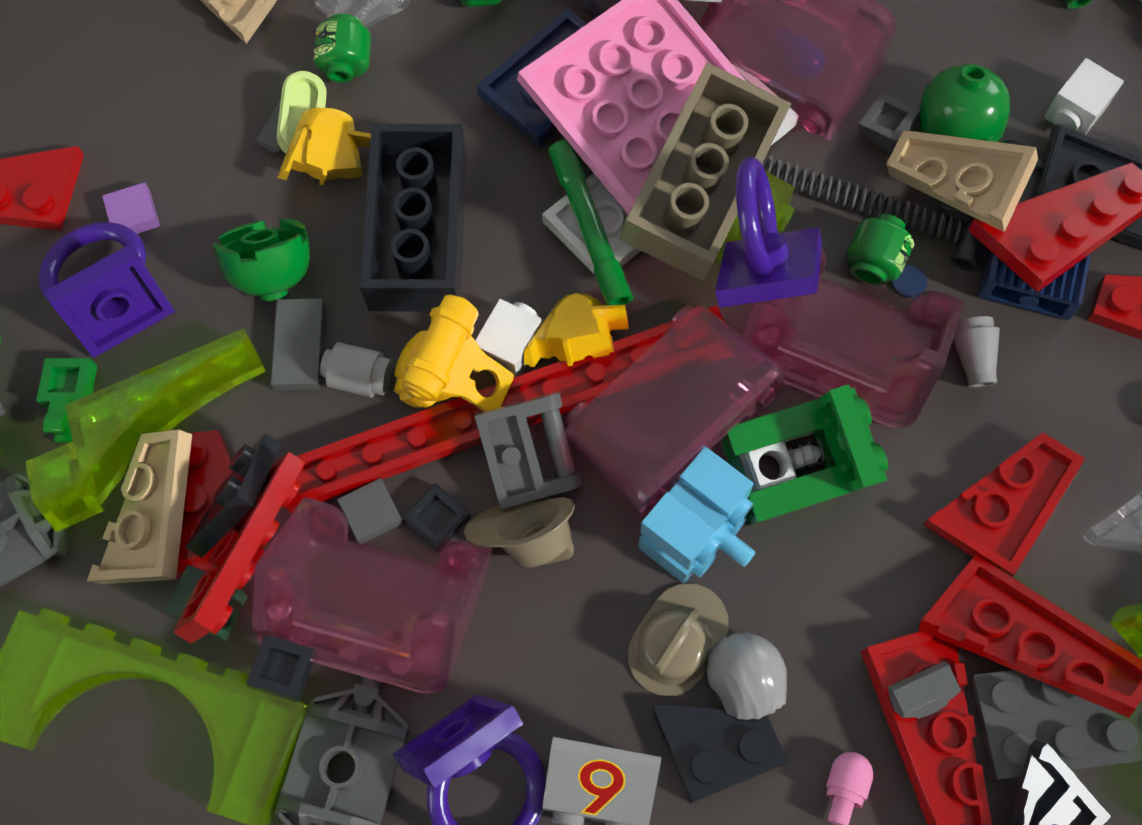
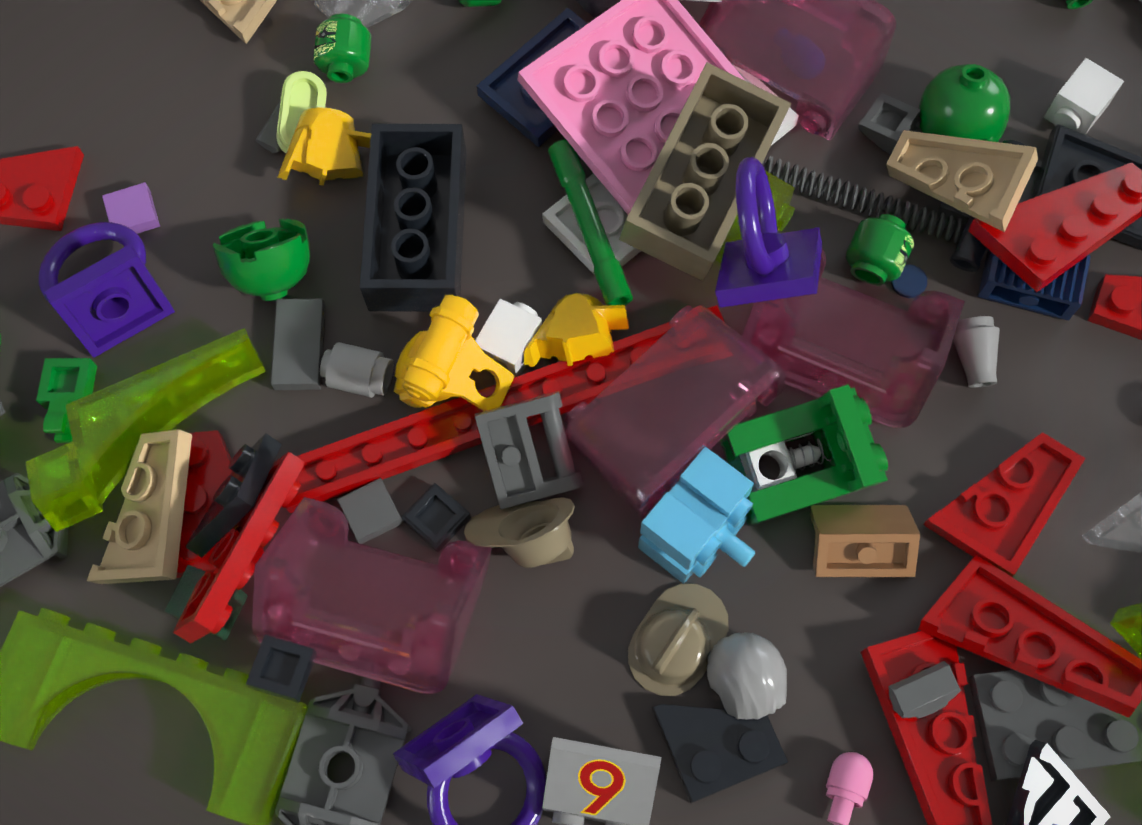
(864, 541): none -> medium nougat panel

